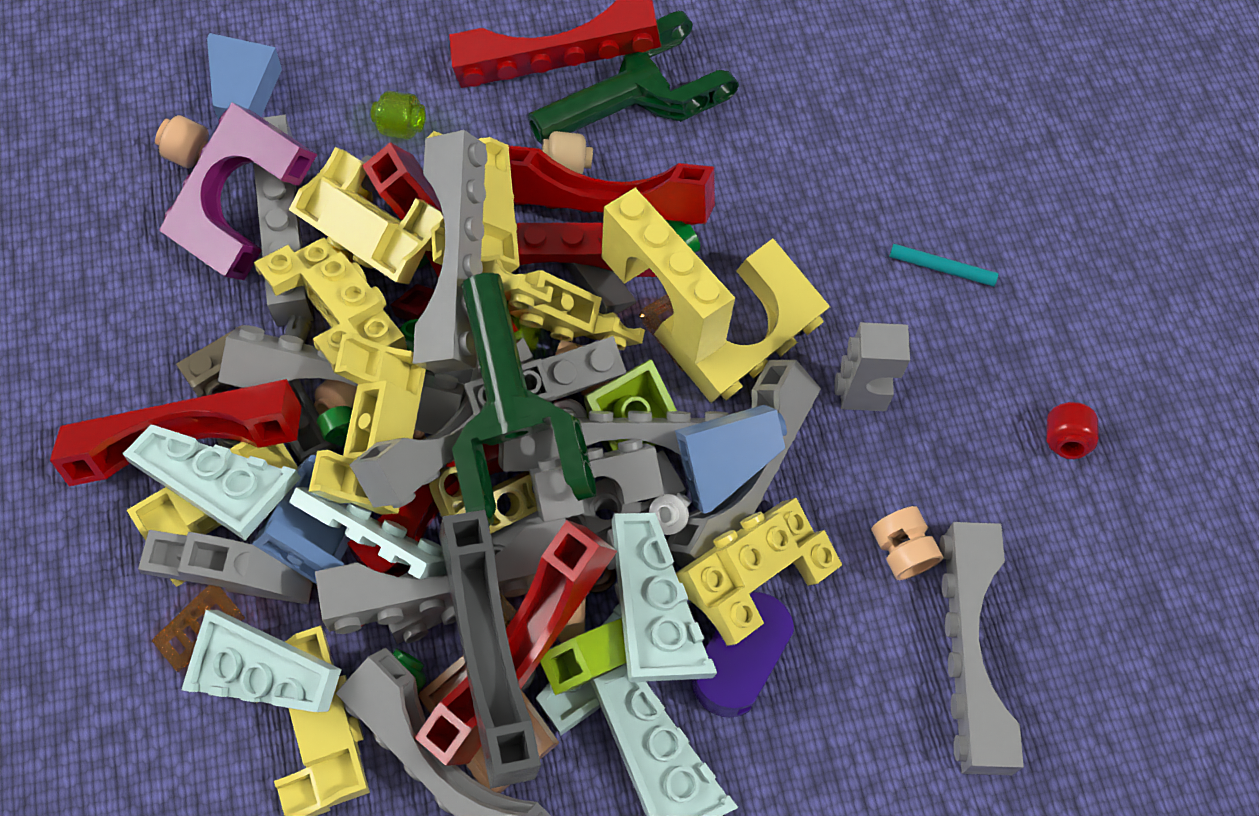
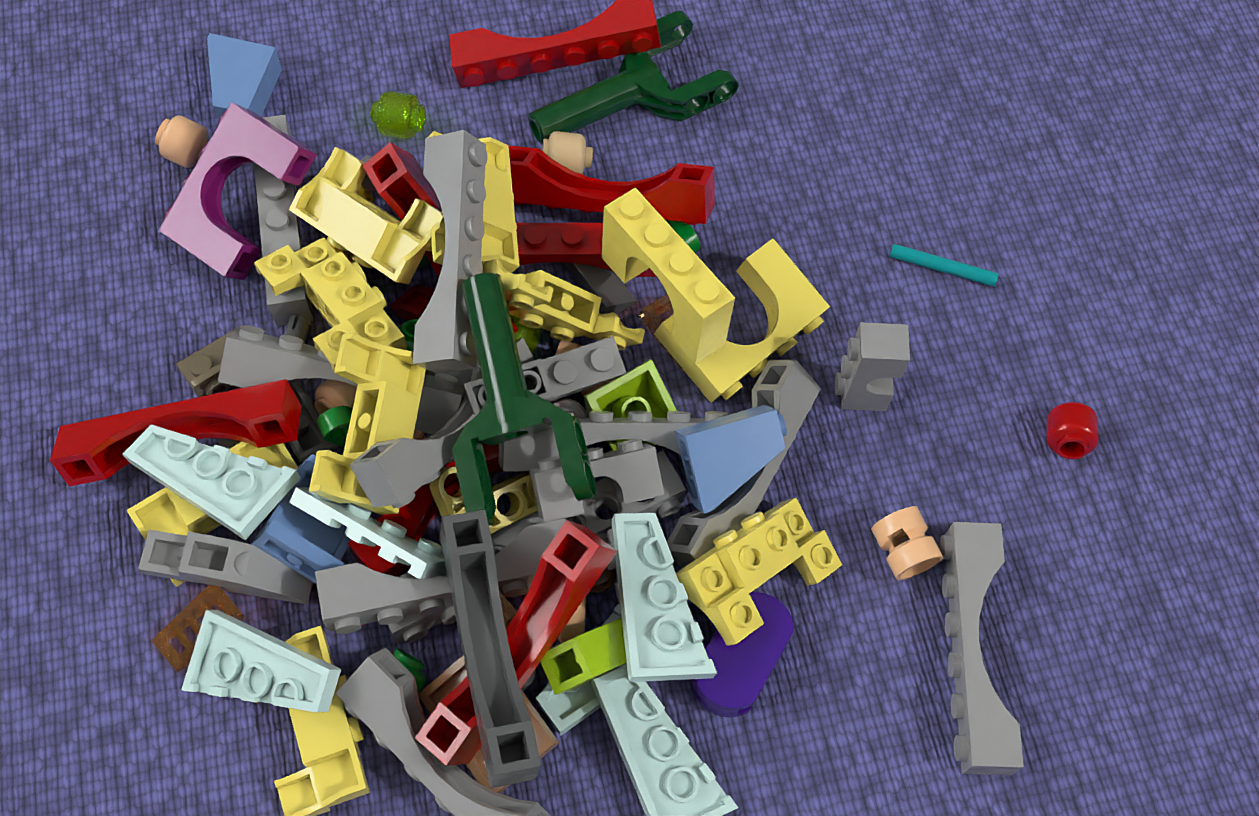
(671, 512): white plate -> none

